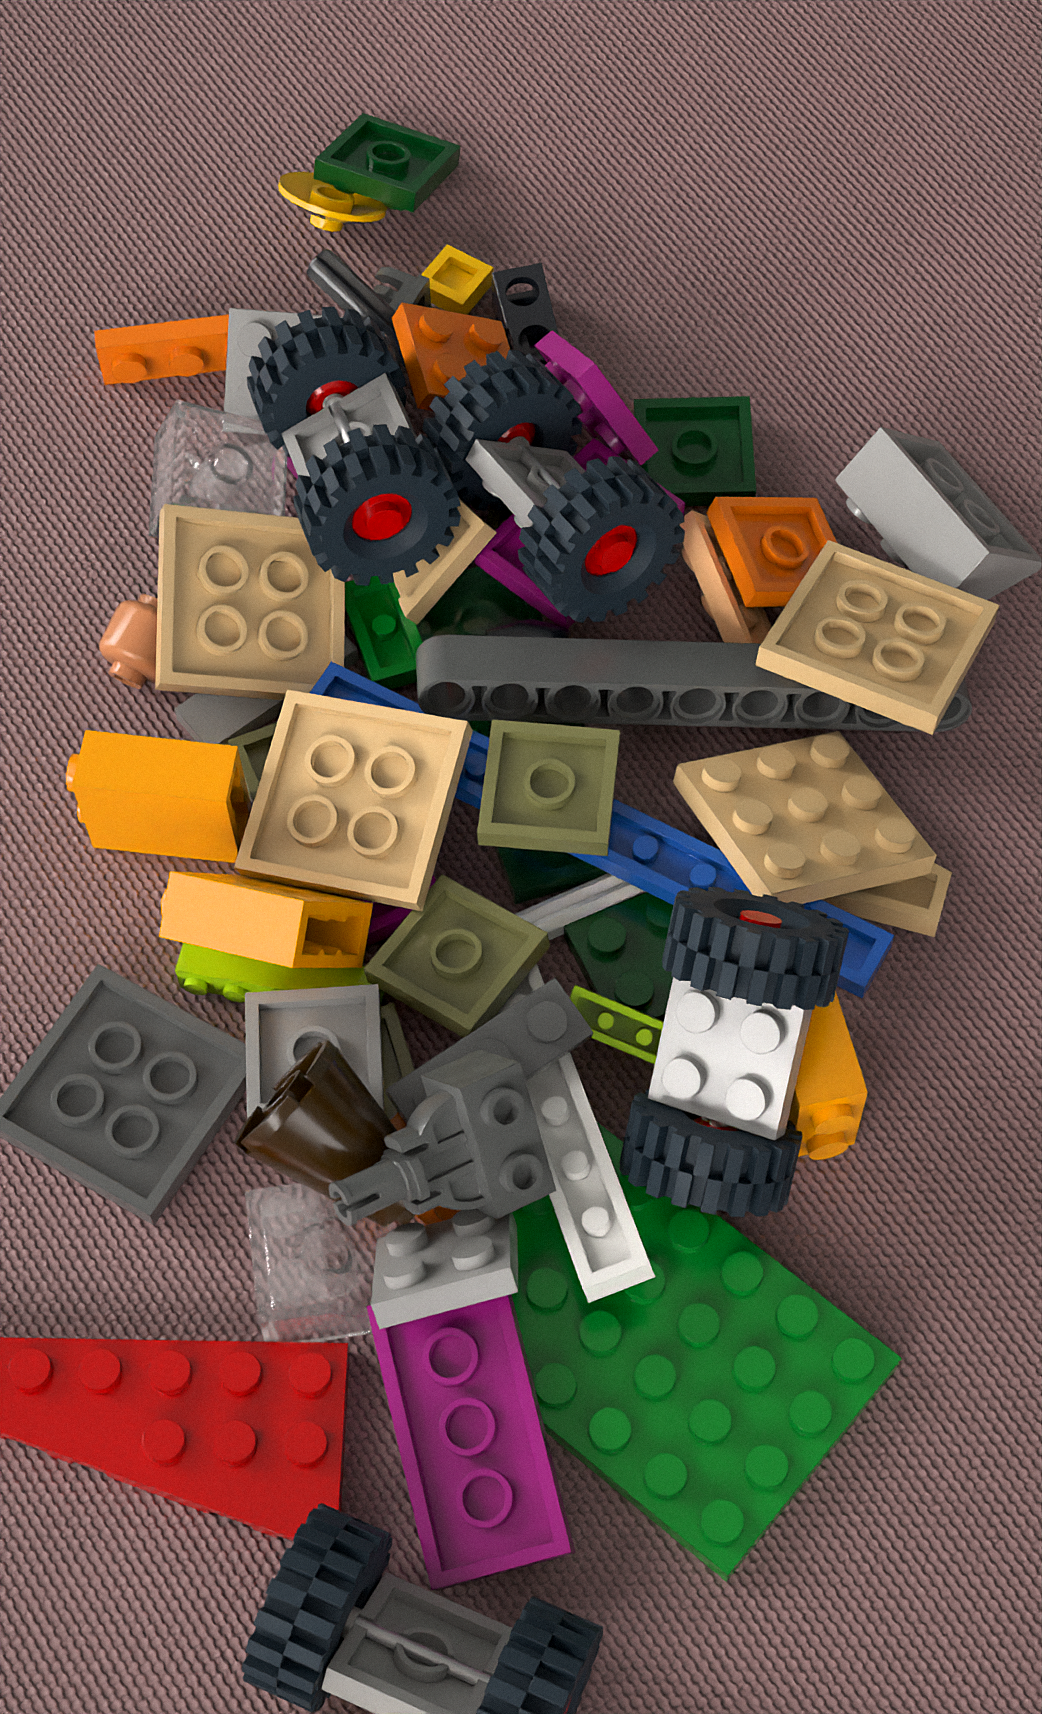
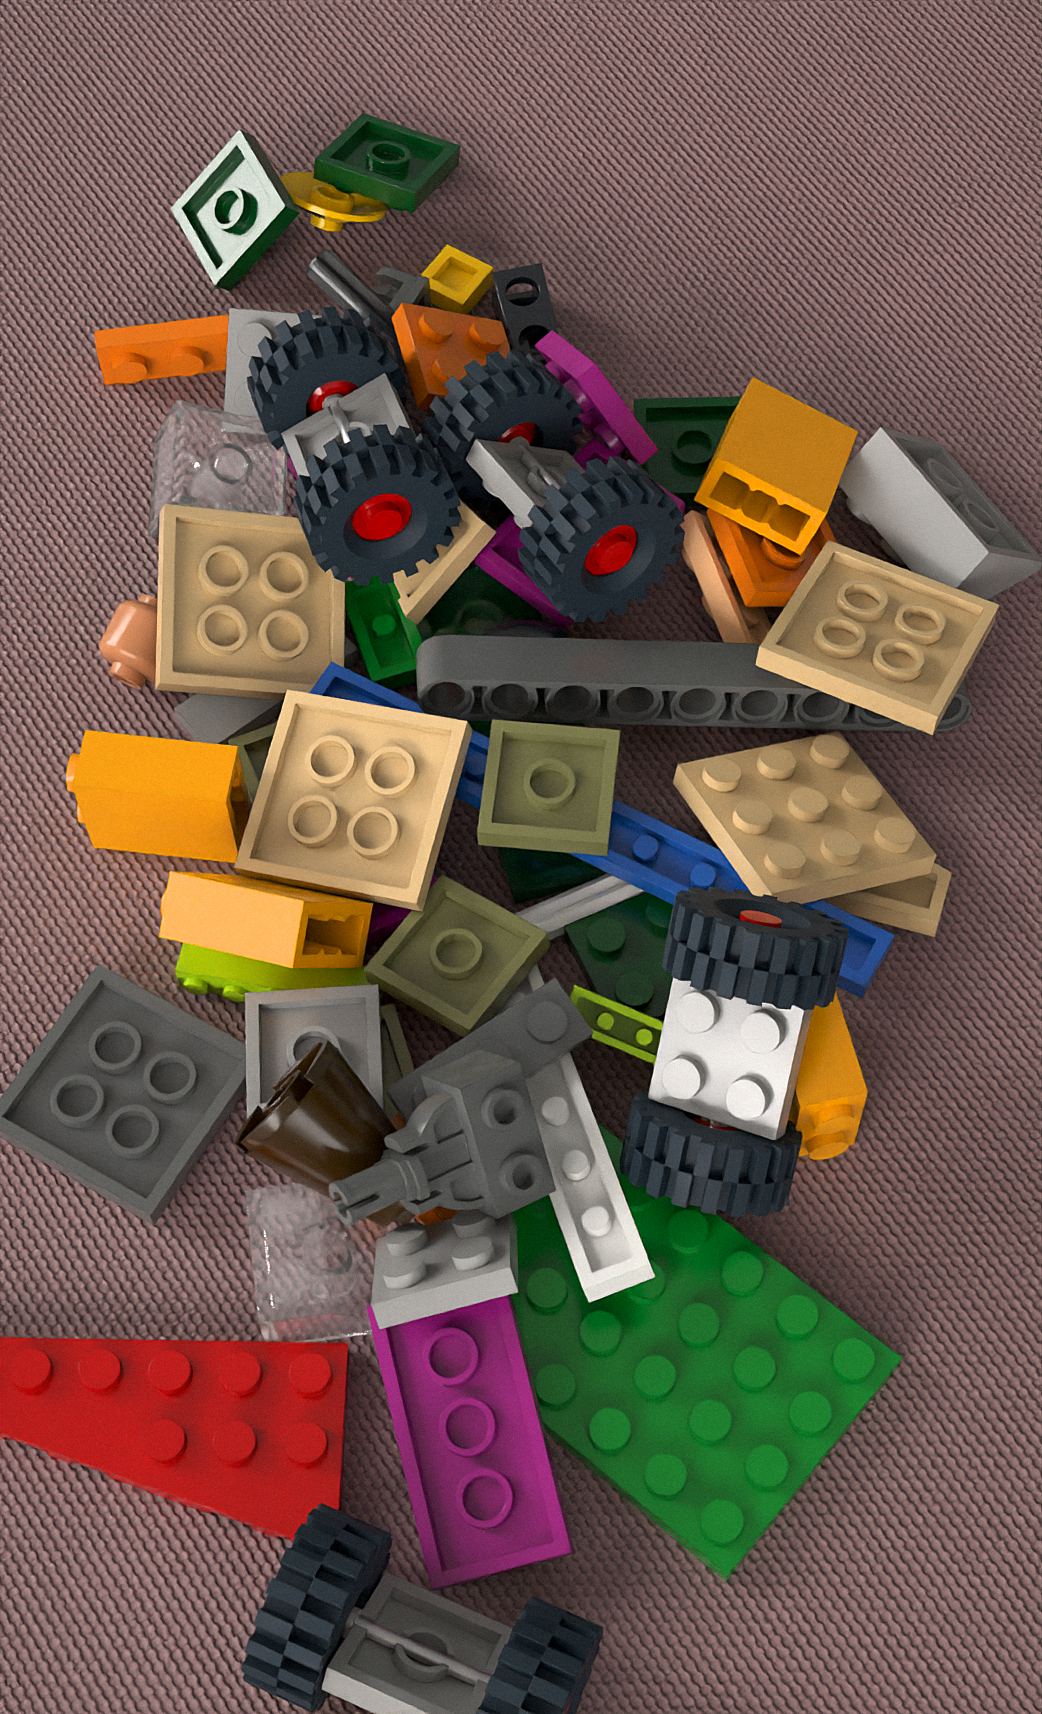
(234, 210): none -> plate
(777, 466): none -> light orange brick

